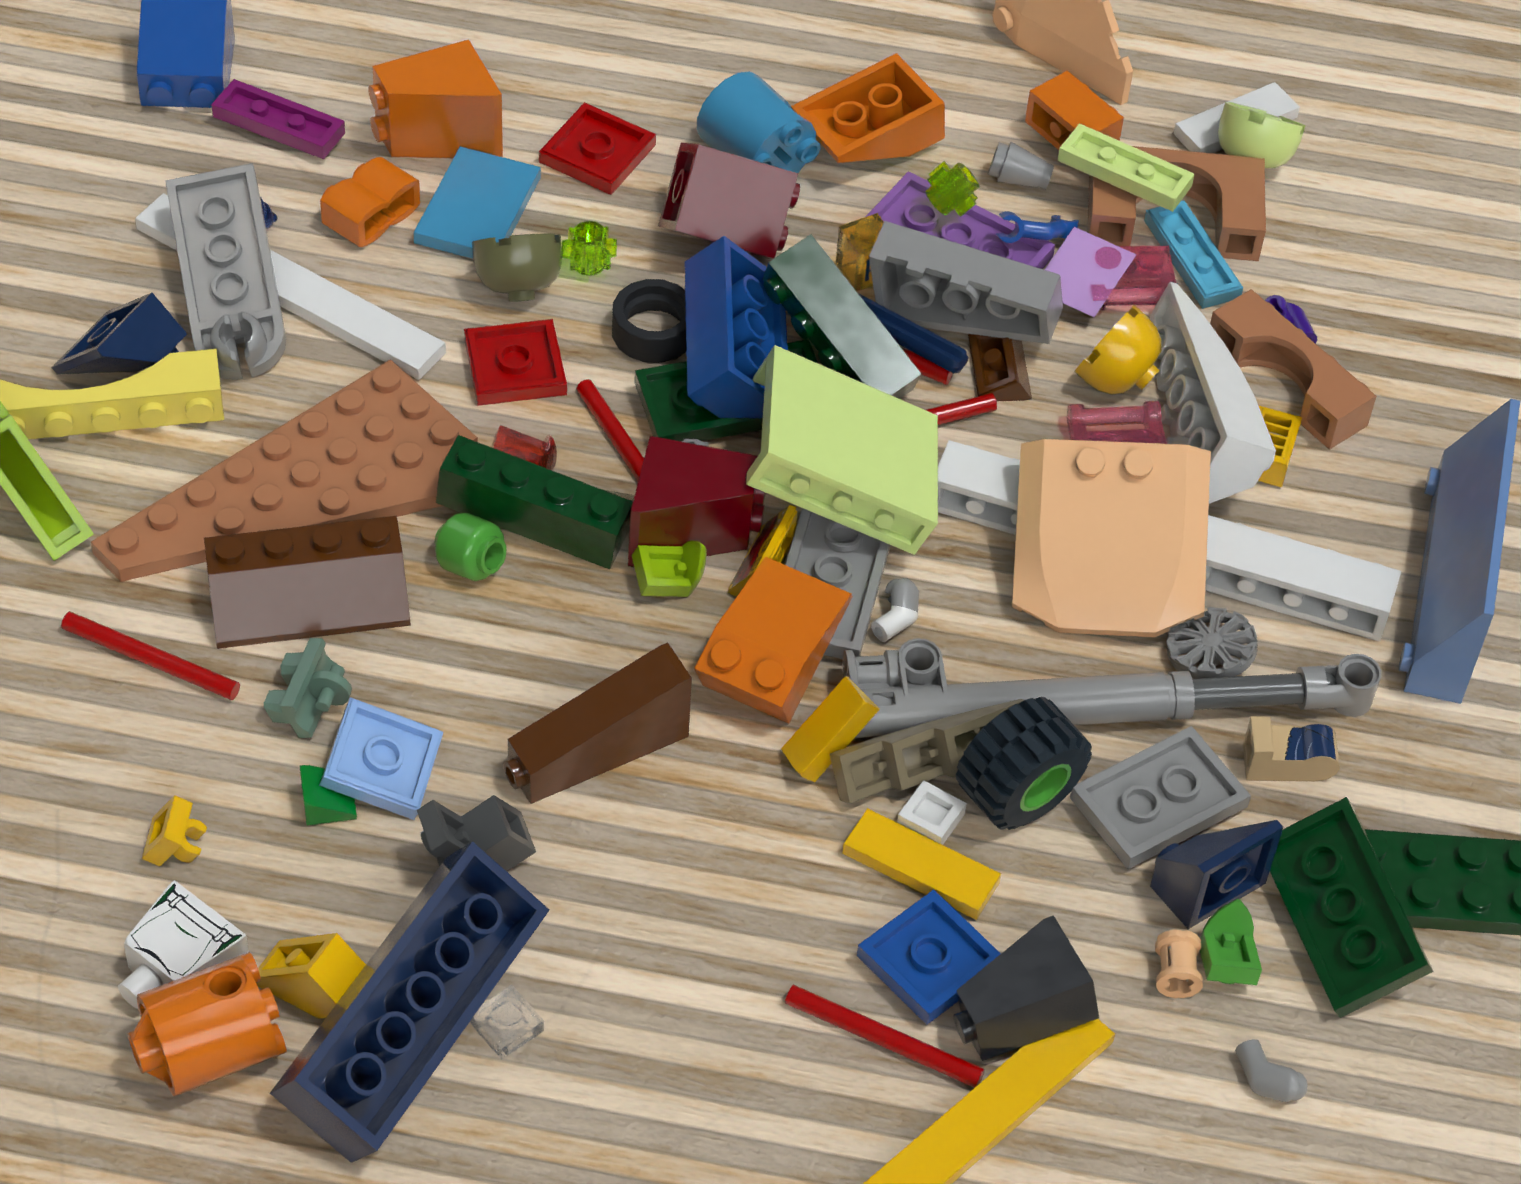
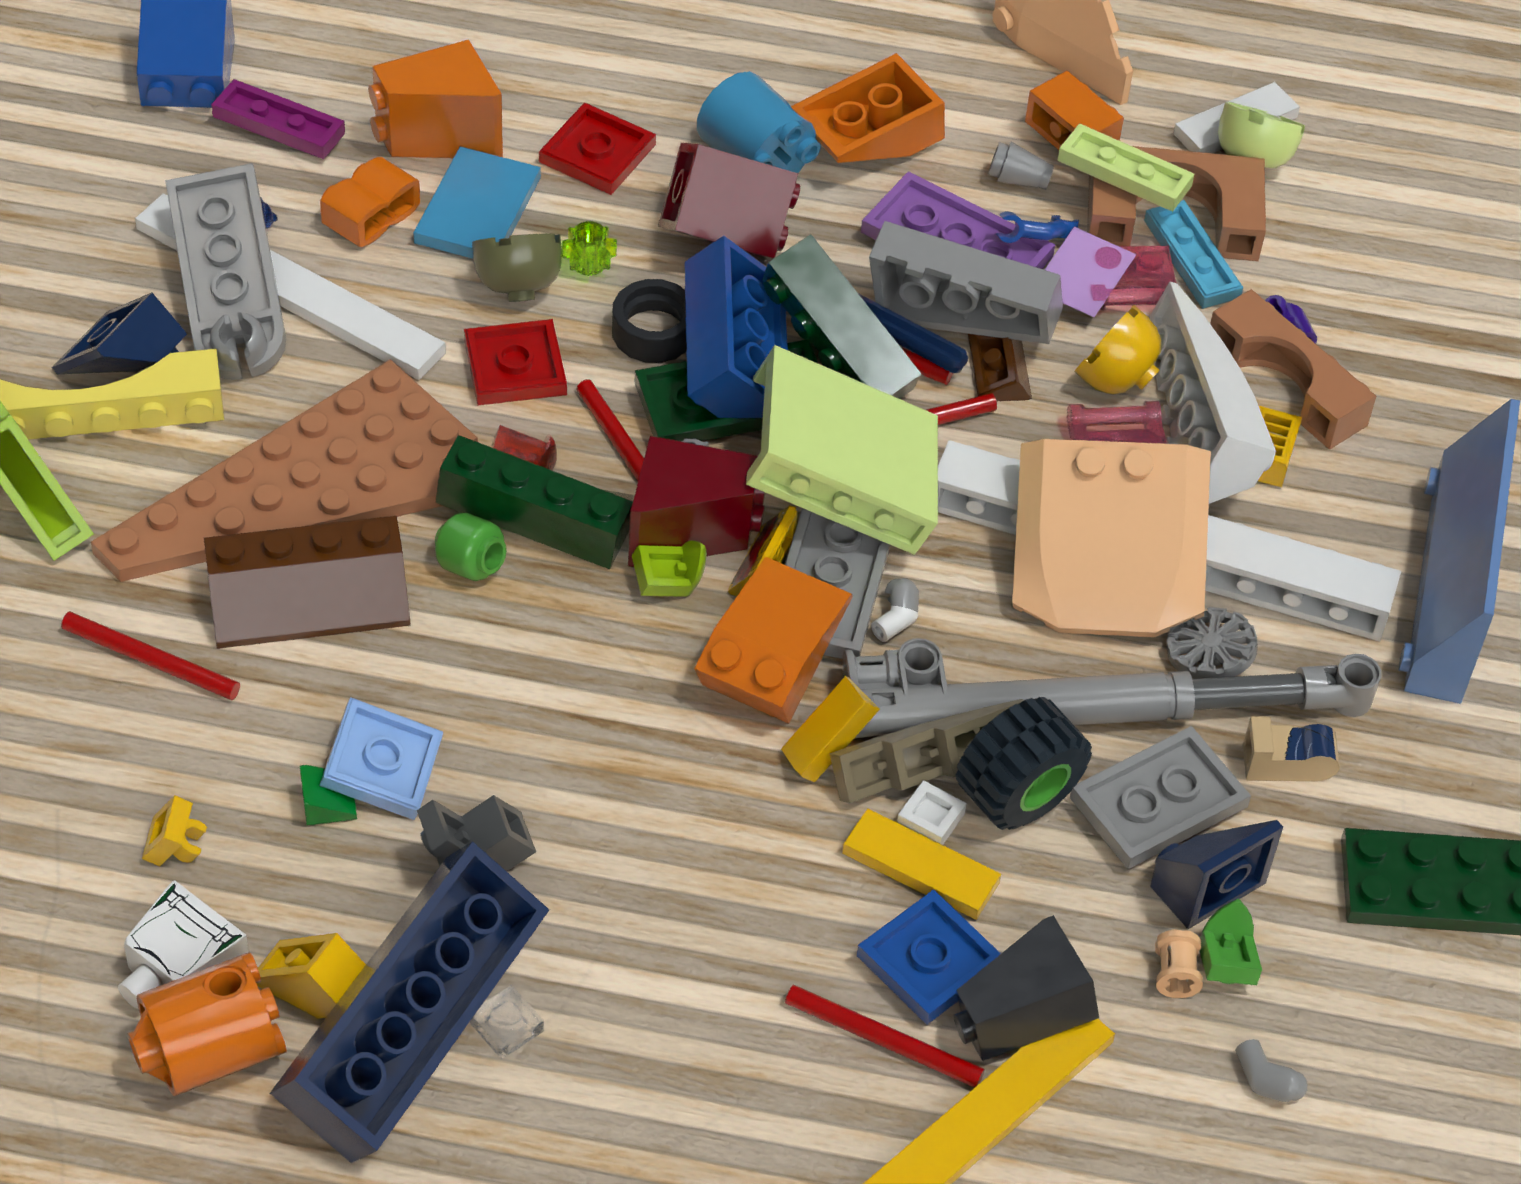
(313, 687): sand green hips -> none
(603, 727): reddish brown slope -> none
(854, 248): clear yellow brick -> none
(952, 188): clear neon green gear -> none
(1346, 909): dark green plate -> none

